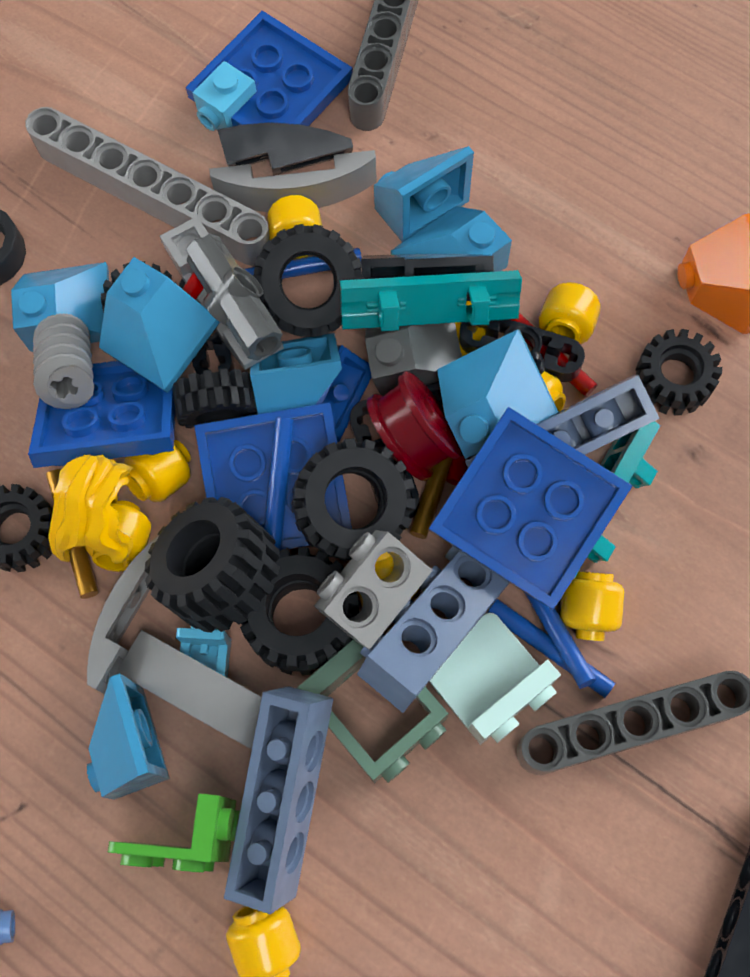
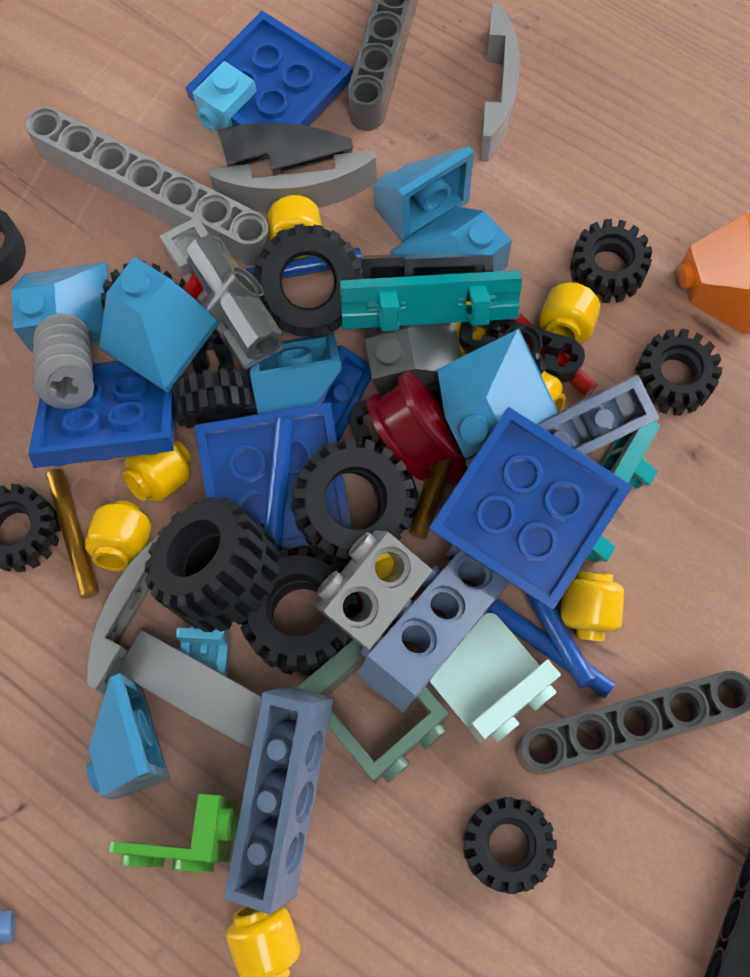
(84, 510): yellow hair -> none
(501, 49): none -> light grey slope
(540, 845): none -> black tyre
(613, 240): none -> black tyre

